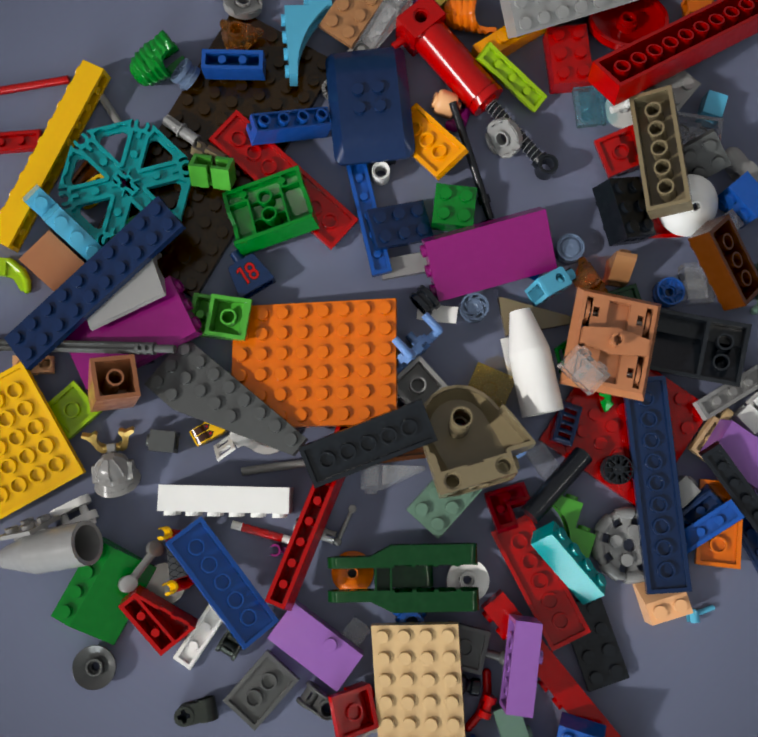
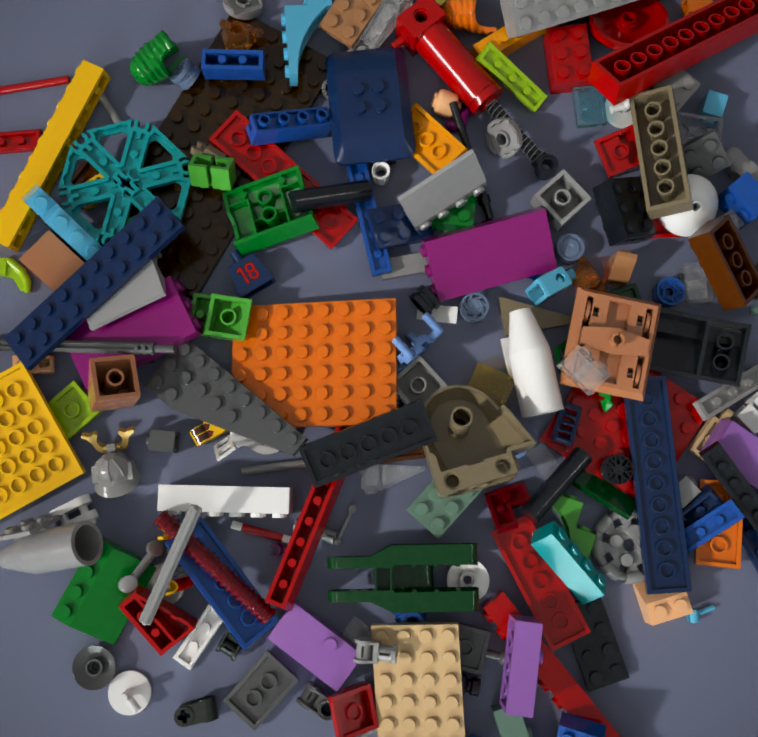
(129, 692): none -> white shield
(170, 564): none -> light grey axle
(181, 130): light grey axle -> none
(218, 570): none -> dark red piece
(330, 196): none -> black brick
(360, 581): orange dish -> none
(371, 651): none -> light grey connector
(443, 191): none -> light grey piece
(485, 704): red piece -> none
(562, 199): none -> light grey brick
(605, 494): none -> dark green tile

